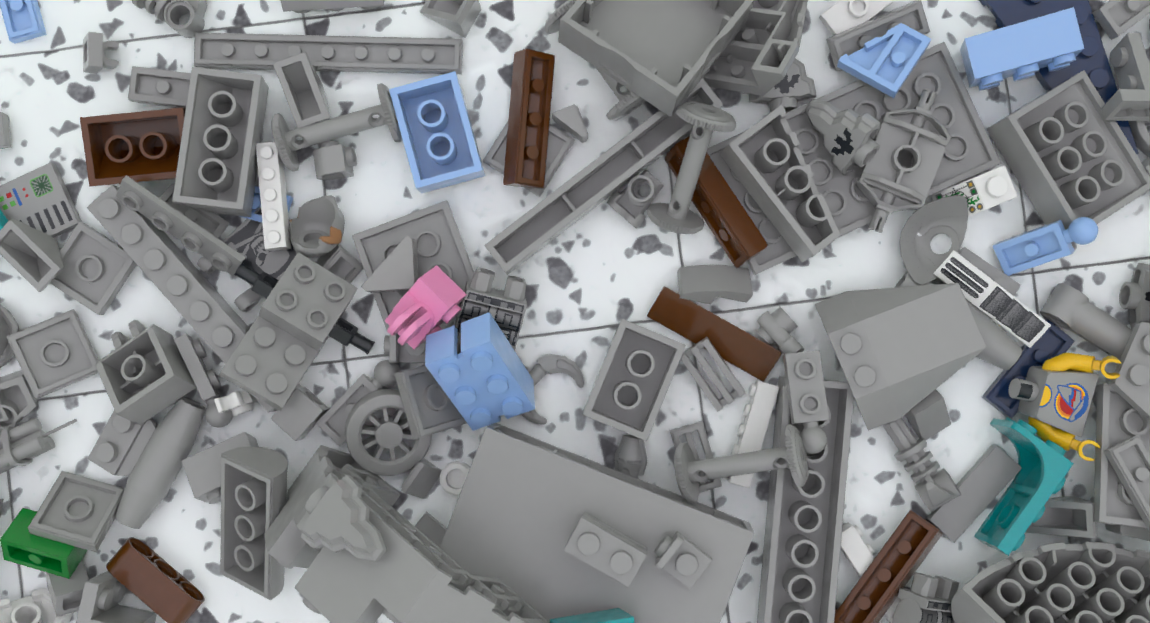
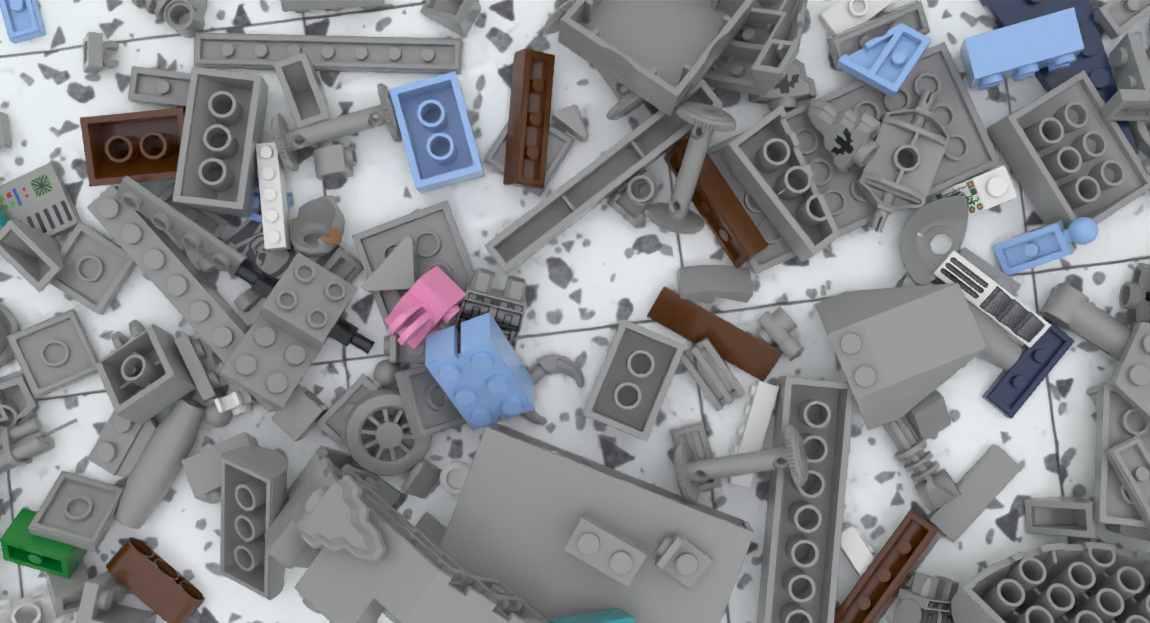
(631, 456): light grey piece -> none
(807, 397): light grey plate -> none
(1024, 500): teal bracket -> none
(1060, 397): torso -> none

